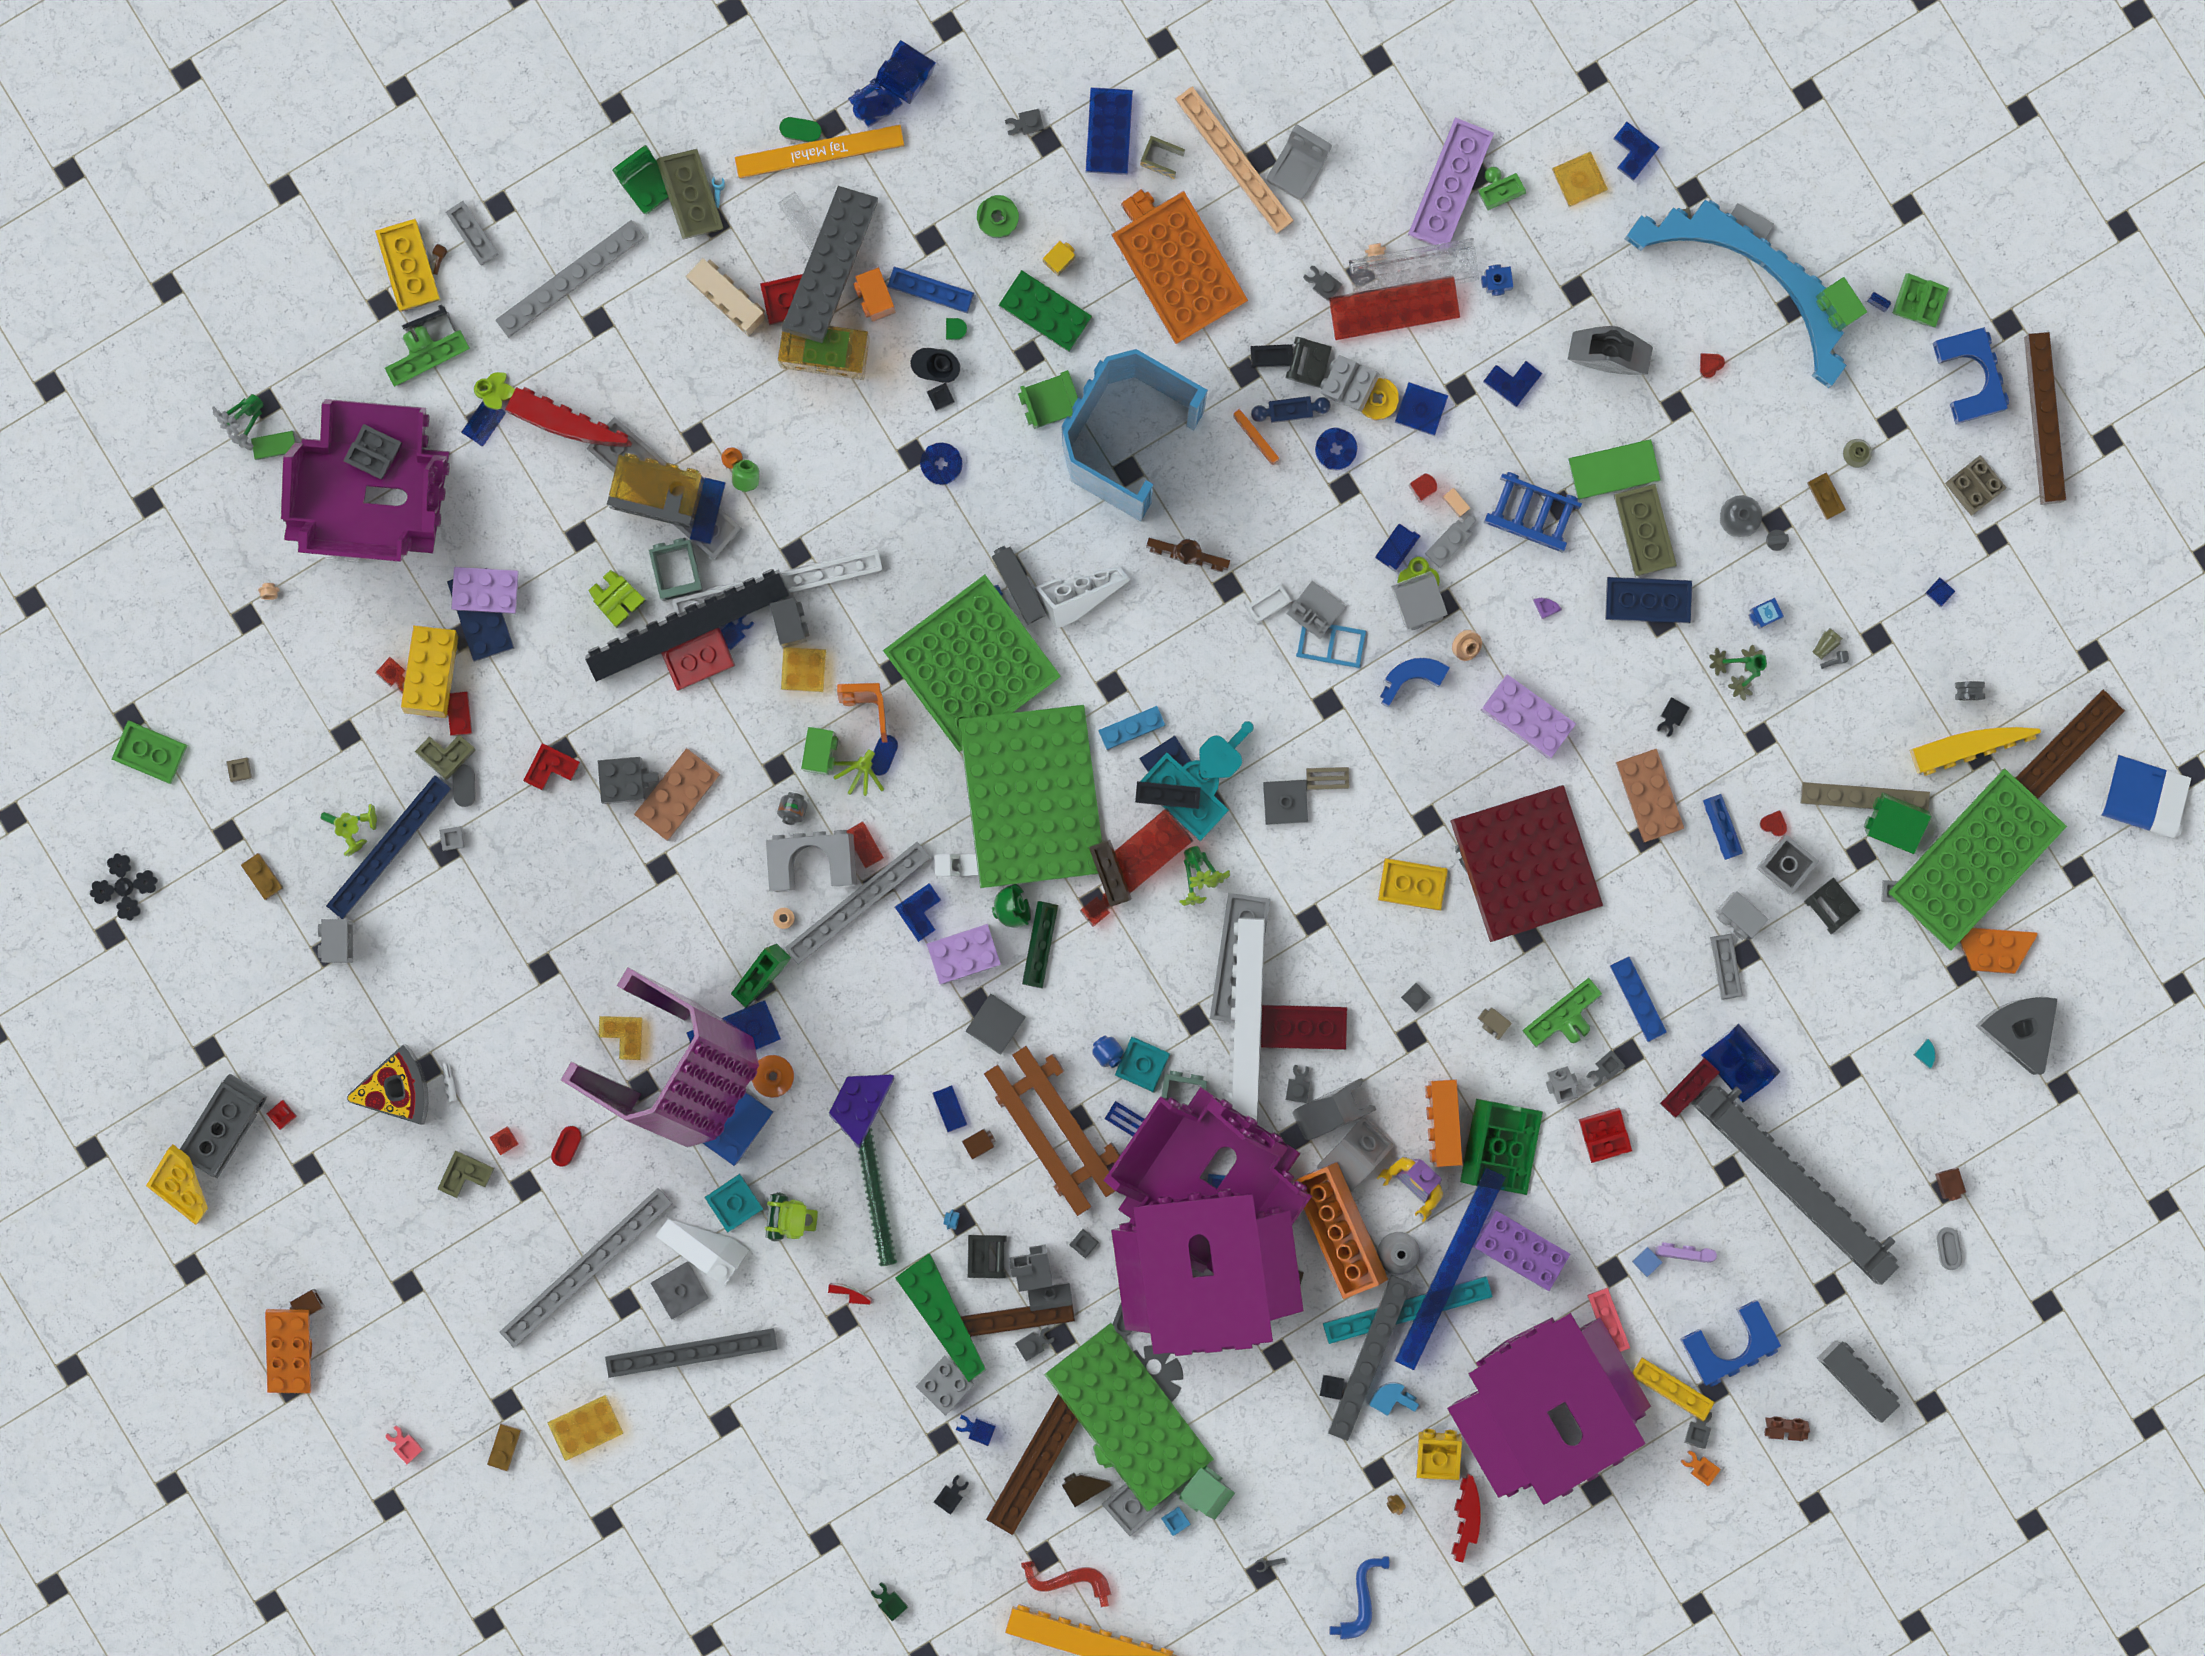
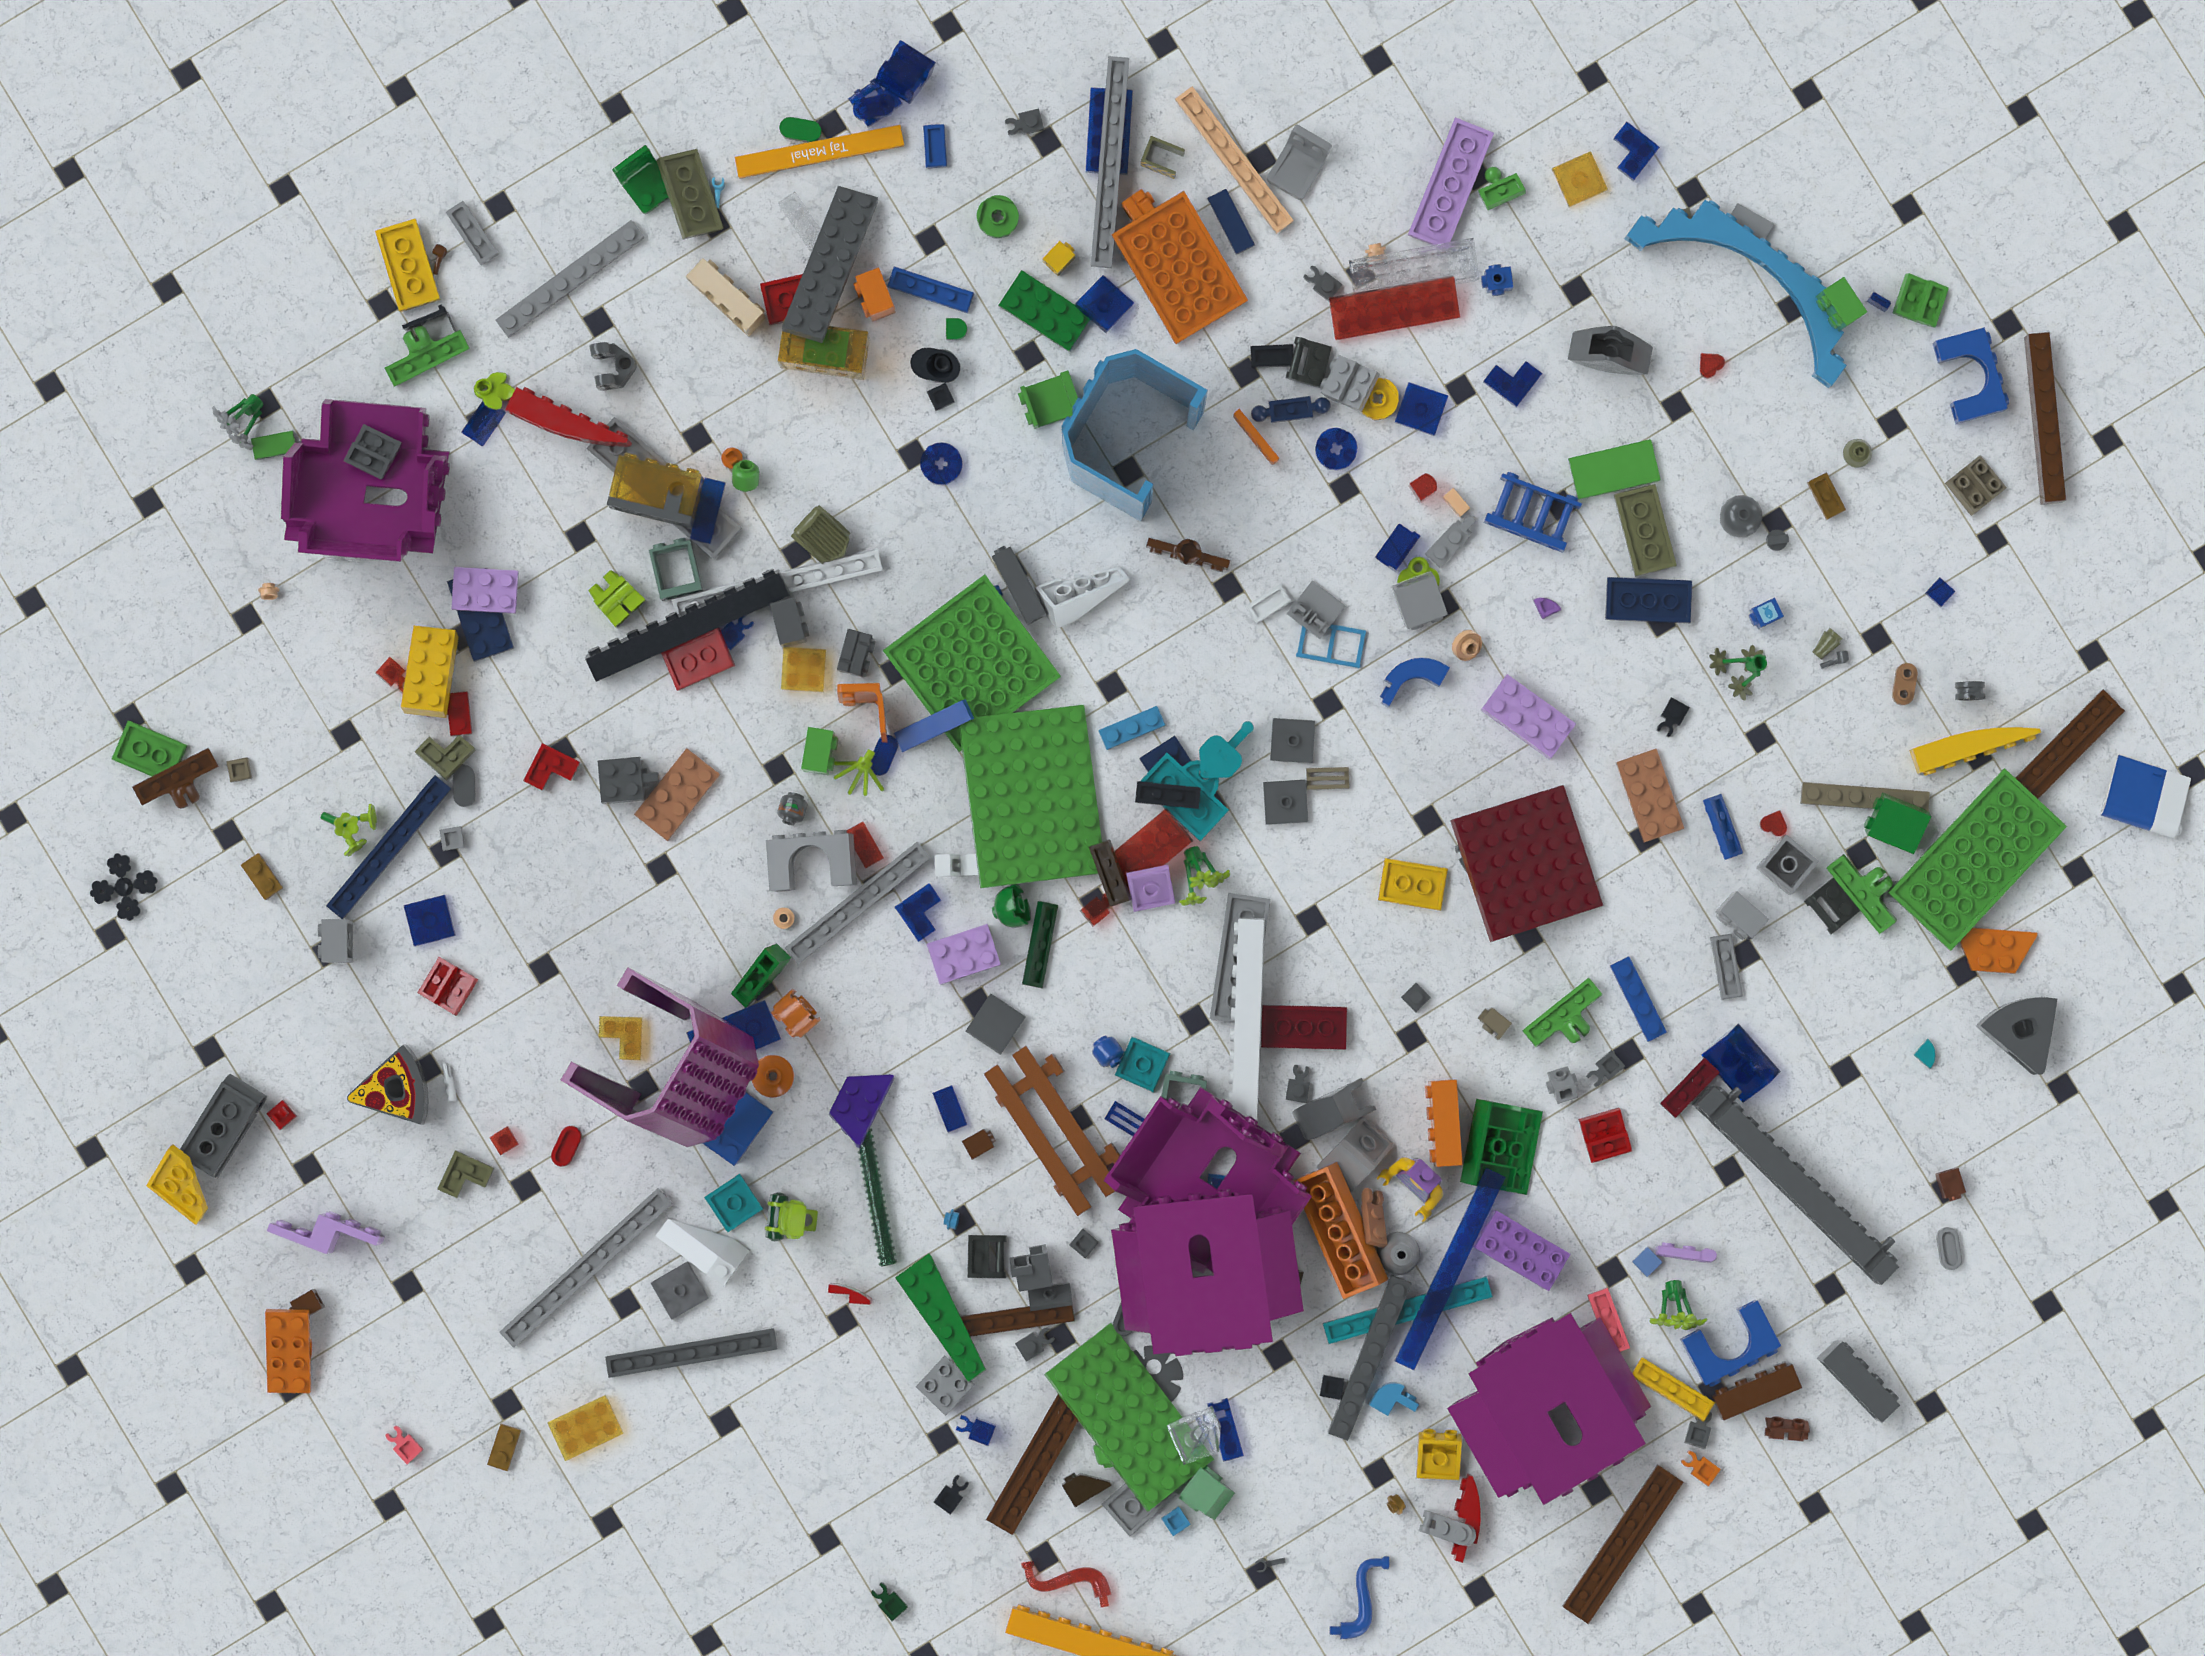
(177, 780): none -> reddish brown plate
(326, 1232): none -> lavender bracket
(429, 920): none -> clear blue plate
(447, 986): none -> slope
(610, 381): none -> dark grey piece
(795, 1014): none -> orange brick
(822, 535): none -> olive piece
(855, 653): none -> dark grey brick
(933, 725): none -> blue tile
(935, 146): none -> blue tile
(1104, 304): none -> clear blue plate
(1109, 161): none -> light grey plate
(1150, 888): none -> lavender tile
(1196, 1435): none -> clear slope
(1229, 1440): none -> clear blue plate
(1231, 221): none -> dark blue tile
(1292, 740): none -> dark grey plate
(1373, 1218): none -> nougat hinge
(1448, 1529): none -> light grey plate
(1622, 1544): none -> reddish brown plate
(1676, 1292): none -> plant
(1756, 1391): none -> reddish brown brick
(1865, 891): none -> bright green plate
(1904, 683): none -> medium nougat plate

